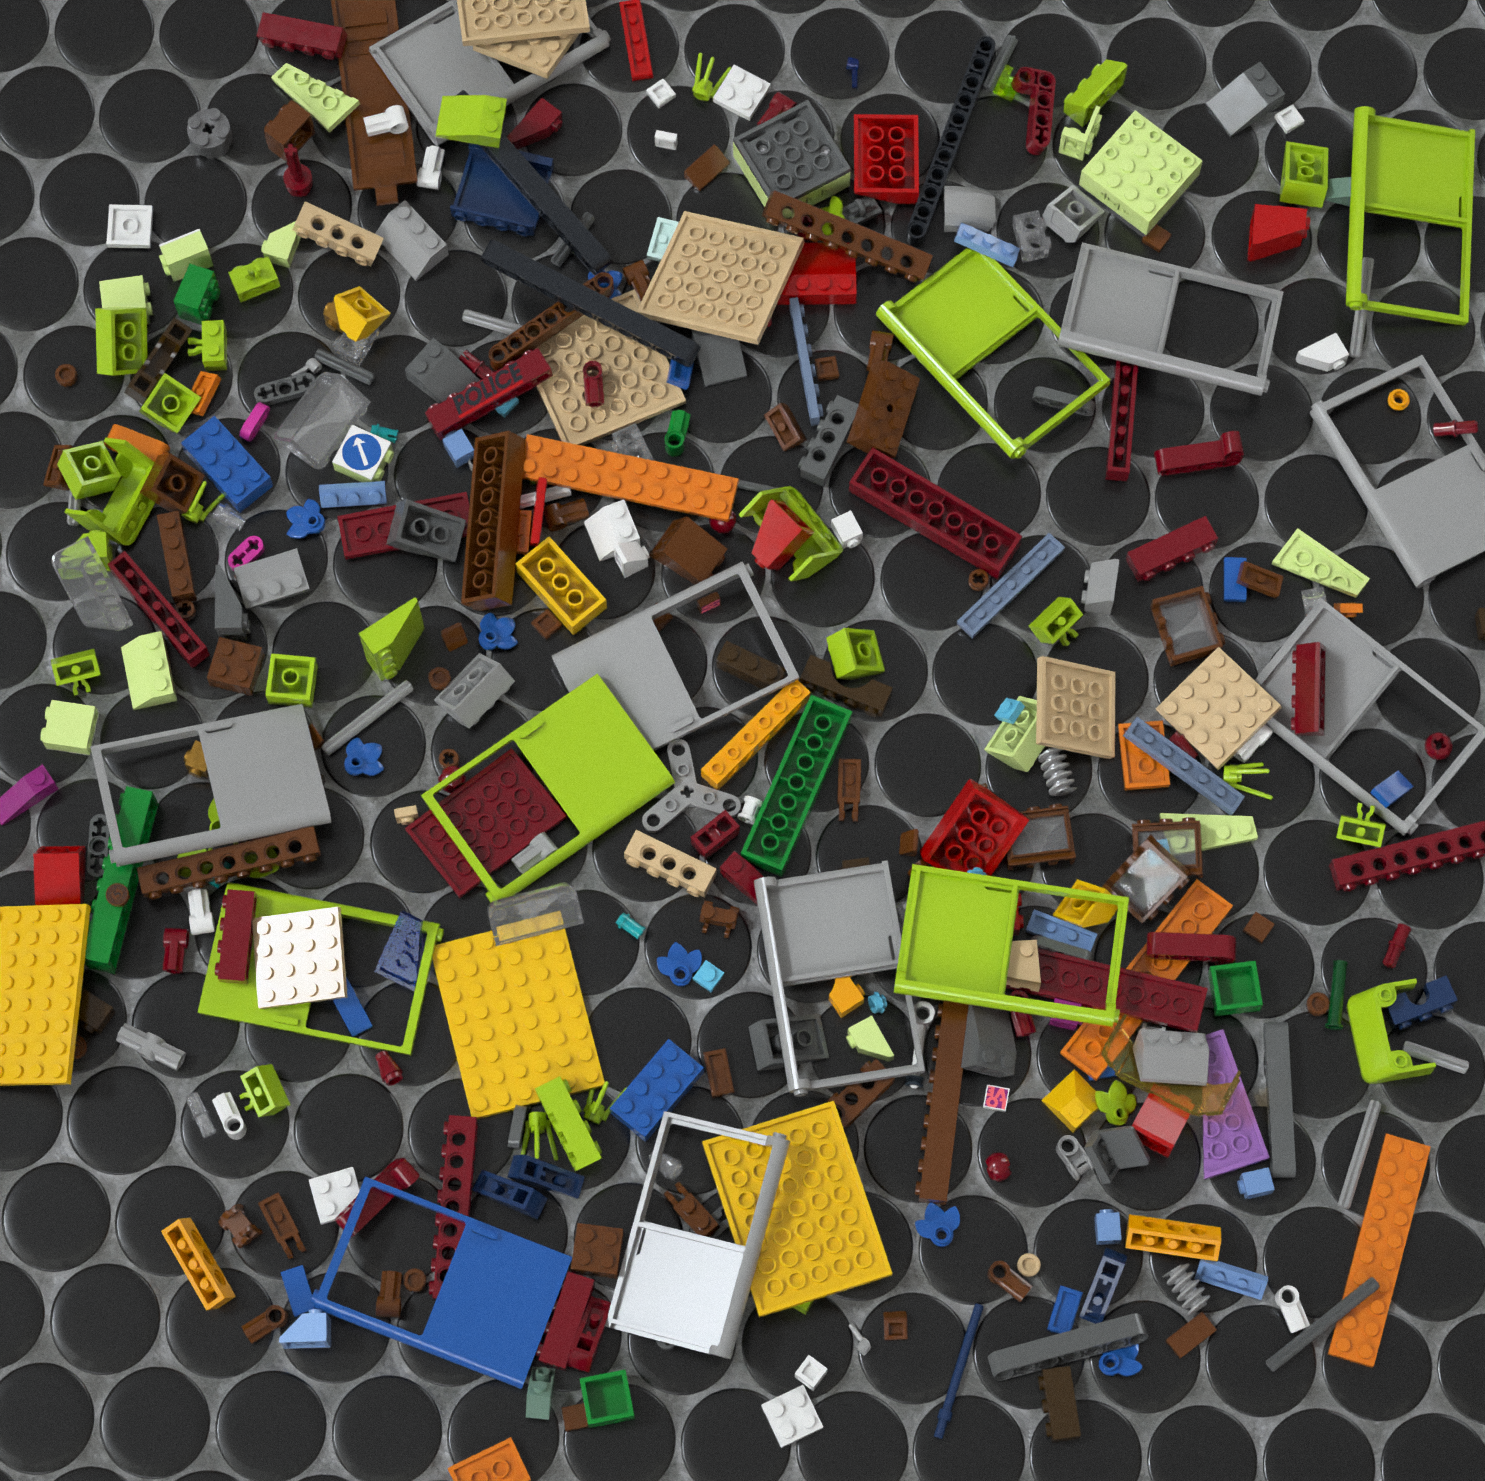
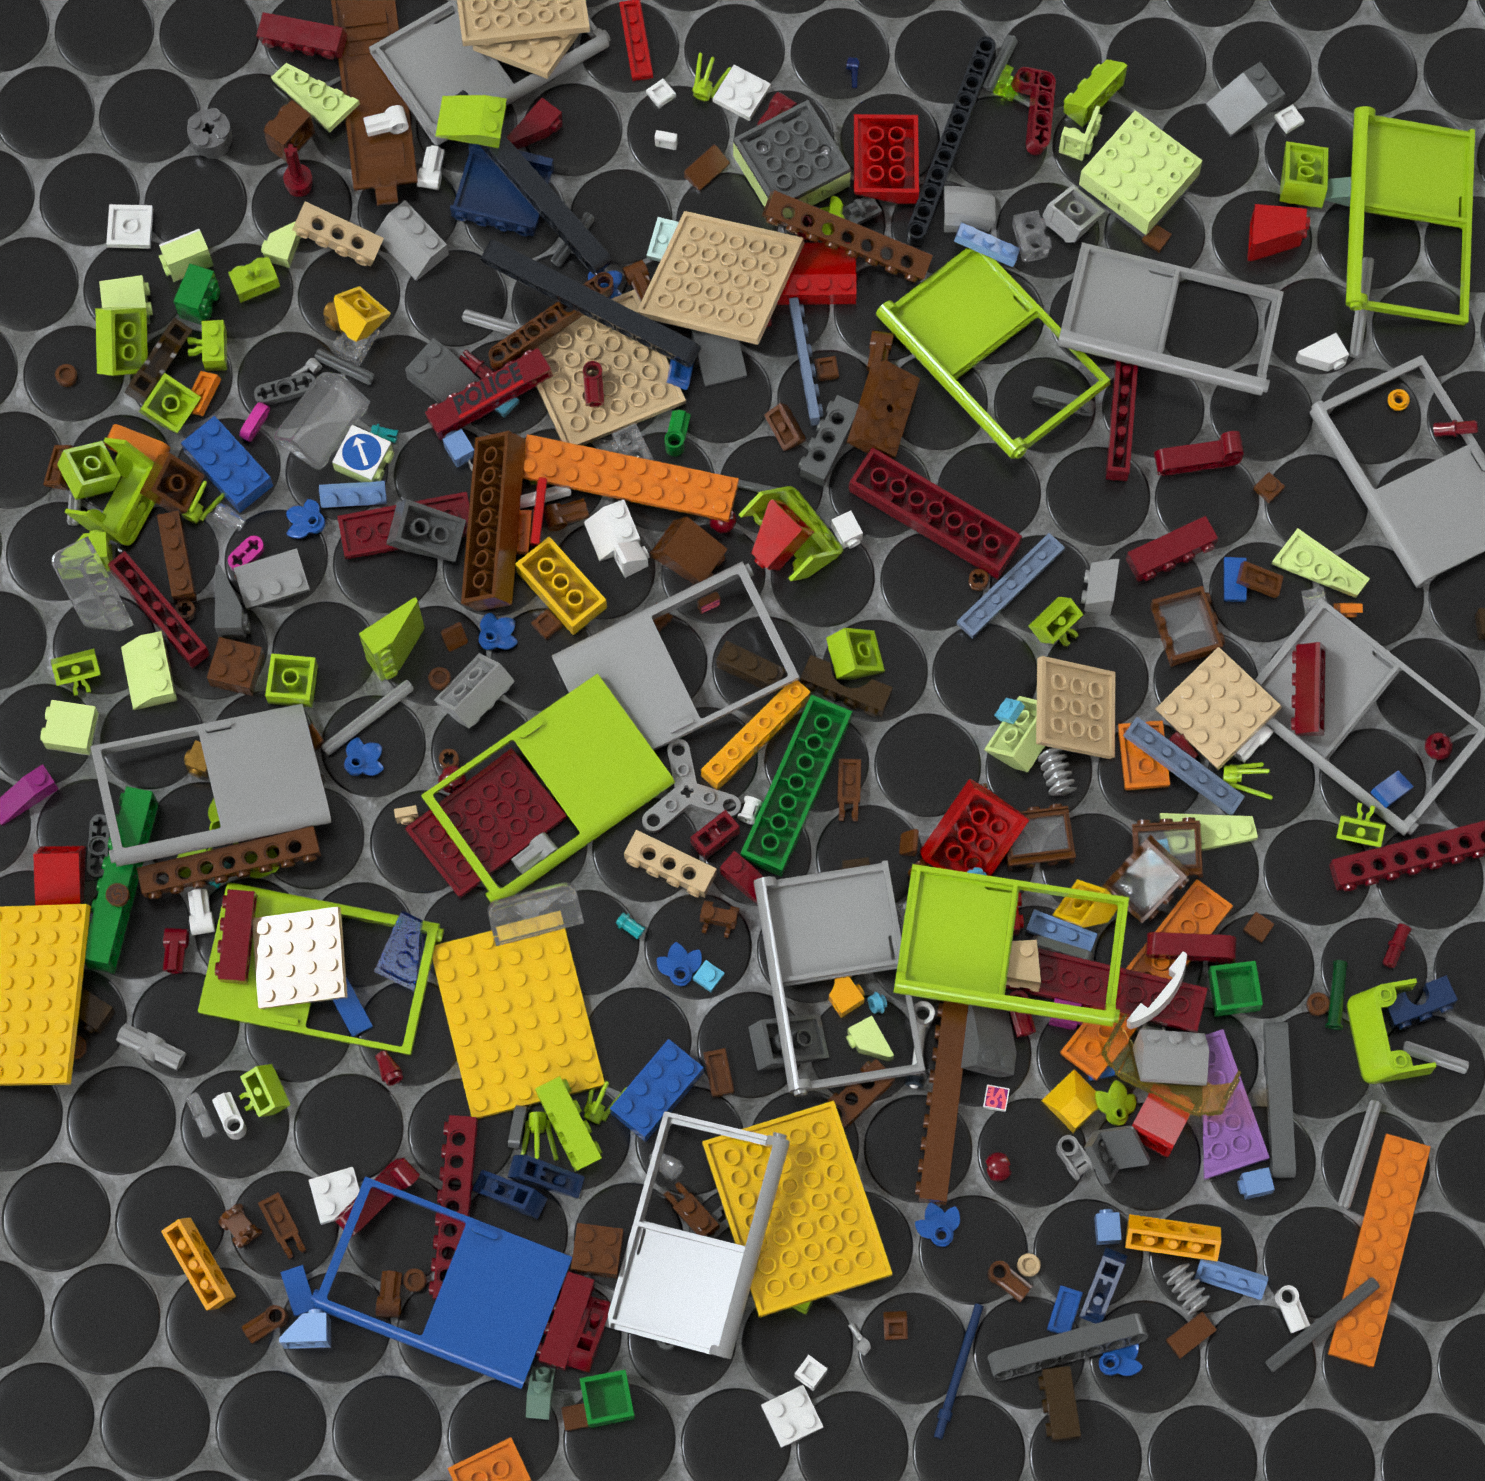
(1142, 1013): none -> white slope
(1269, 487): none -> reddish brown plate

